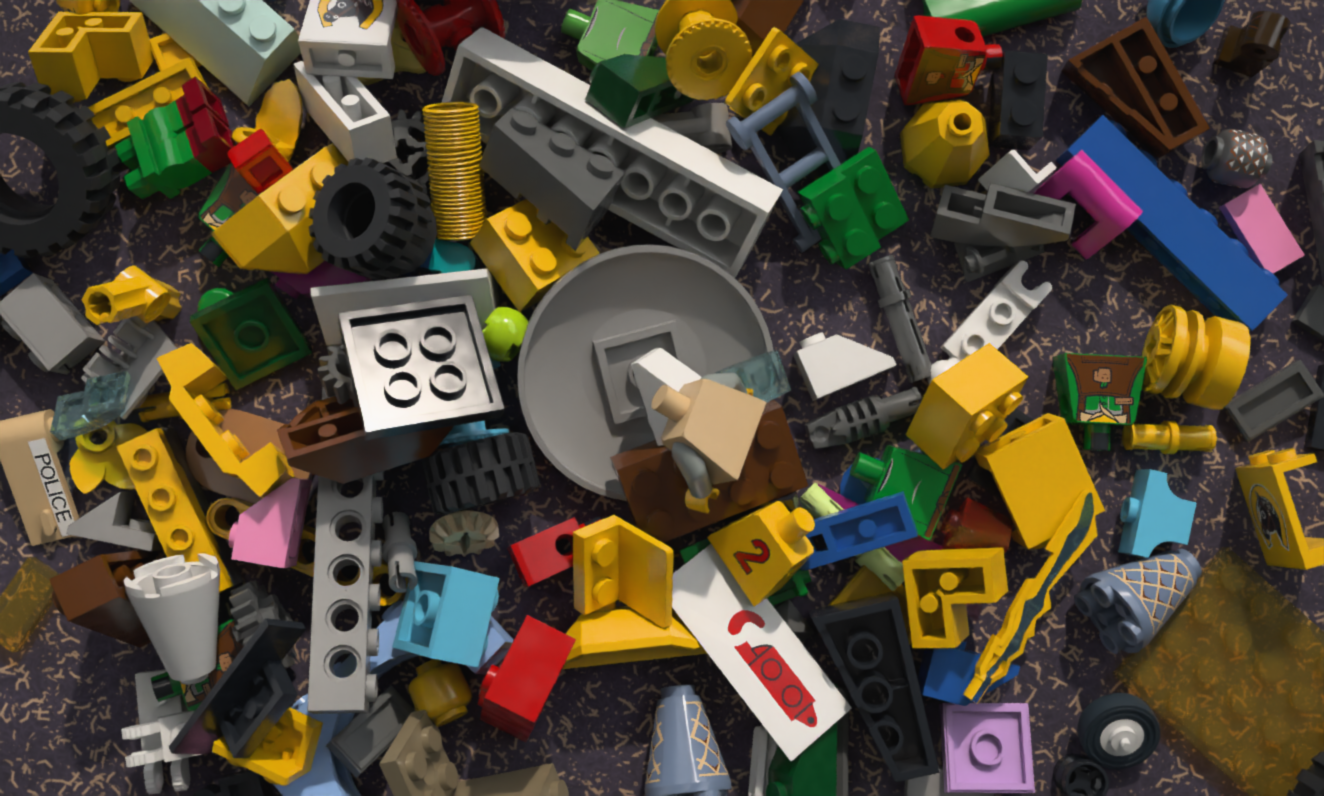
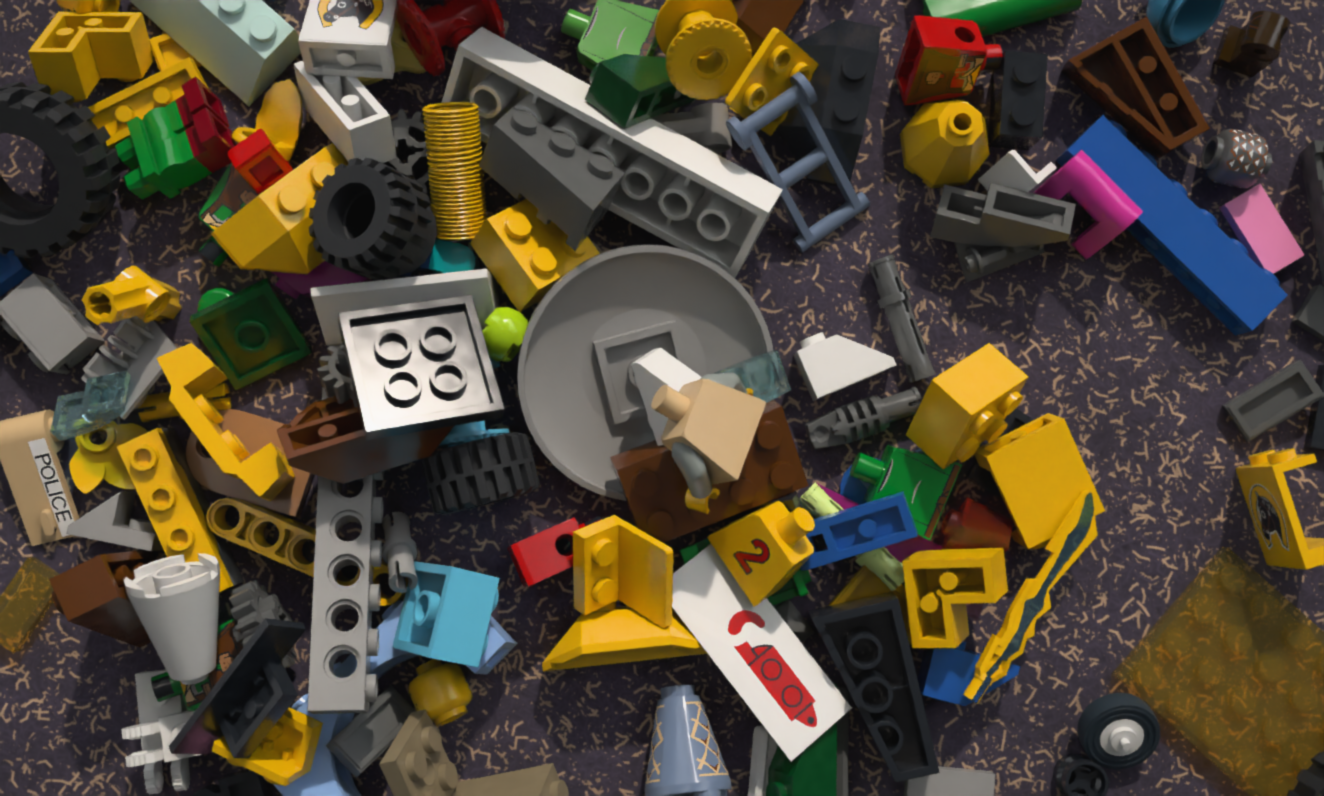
(273, 526): bright pink slope -> none
(449, 530): tan gear -> none
(520, 687): red wedge -> none
(852, 208): green plate -> none
(986, 748): lavender tile -> none
(993, 318): white plate -> none
(1098, 393): torso -> none
(1137, 597): sand blue cone -> none
(1153, 515): medium azure brick -> none
(1169, 437): yellow pin -> none
(1195, 357): yellow wheel -> none

